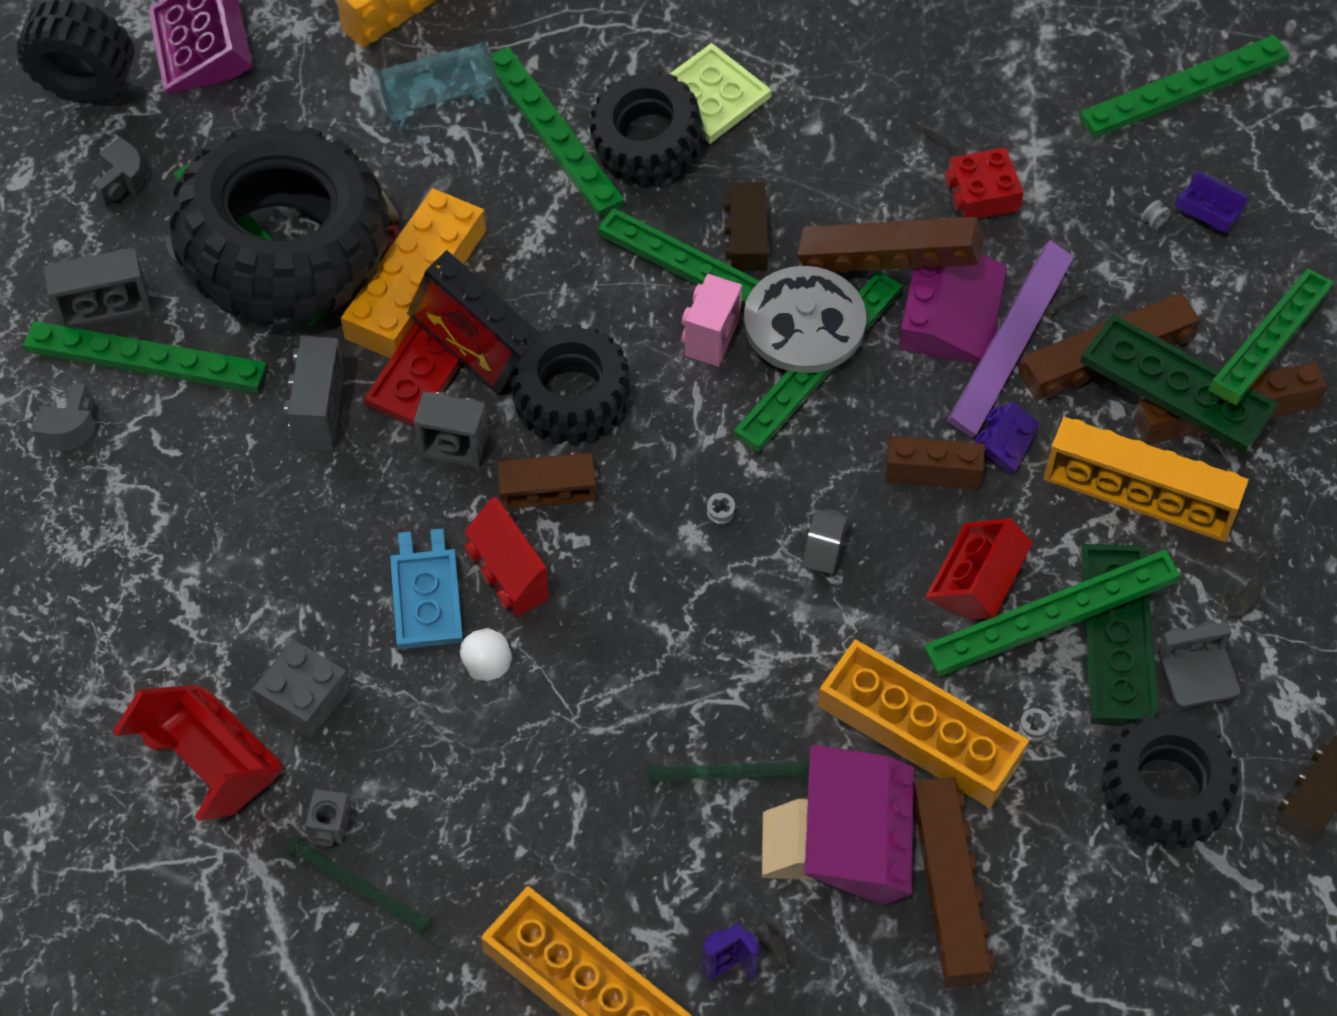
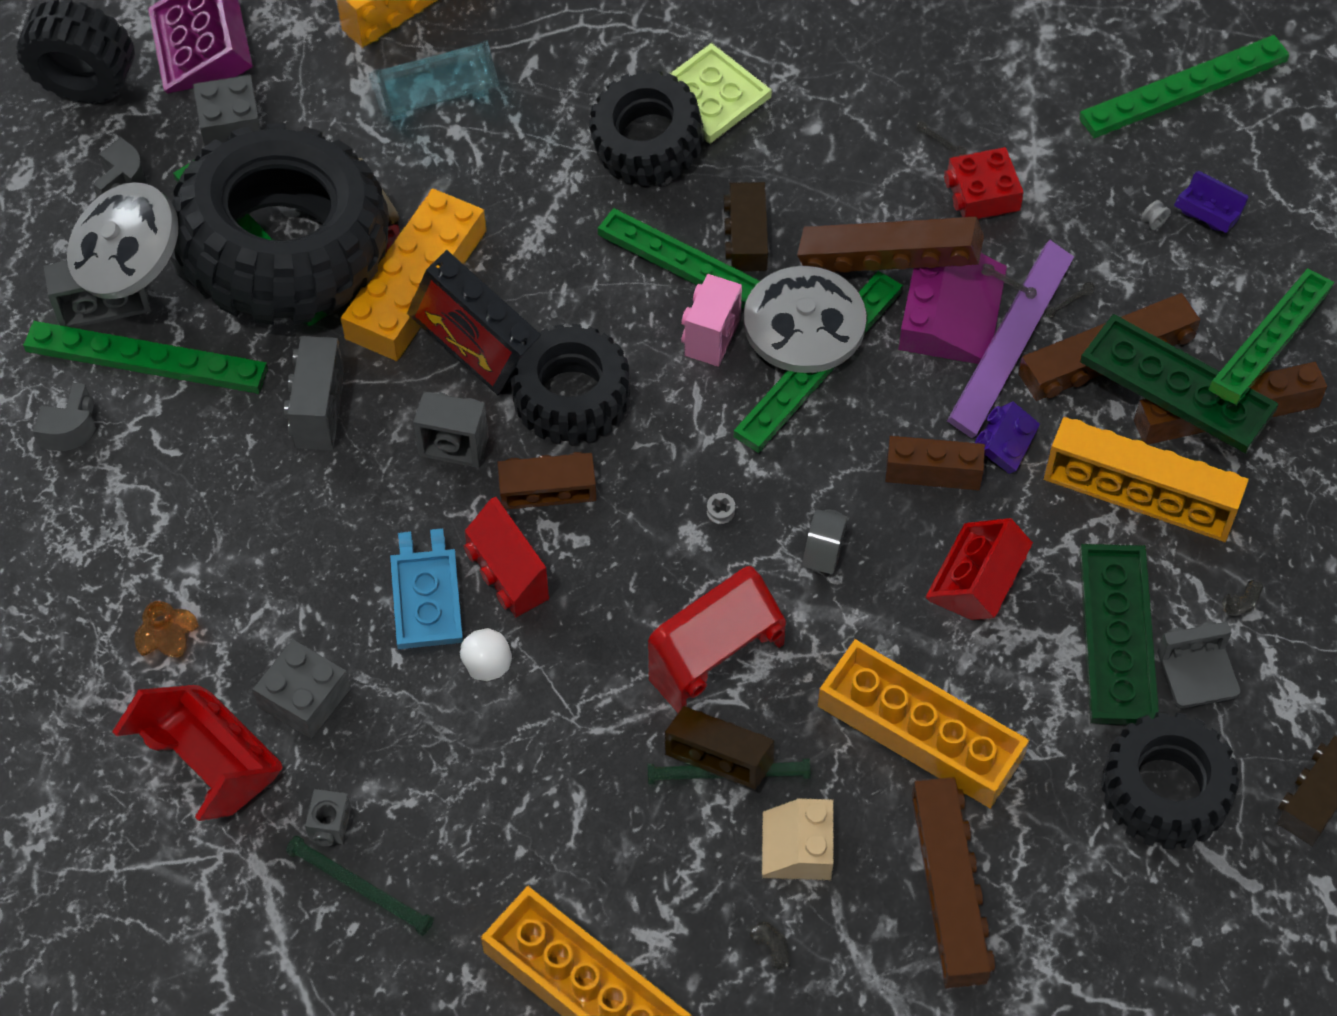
(122, 240): none -> light grey dish
(166, 634): none -> clear orange plate
(226, 107): none -> dark grey brick
(415, 367): red plate -> none
(556, 134): green plate -> none
(711, 632): none -> red windscreen
(719, 747): none -> dark brown brick
(728, 949): dark purple bracket -> none
(860, 823): magenta slope -> none
(988, 270): none -> clear smoke hinge
(1026, 721): light grey bush -> none
(1052, 613): green plate -> none

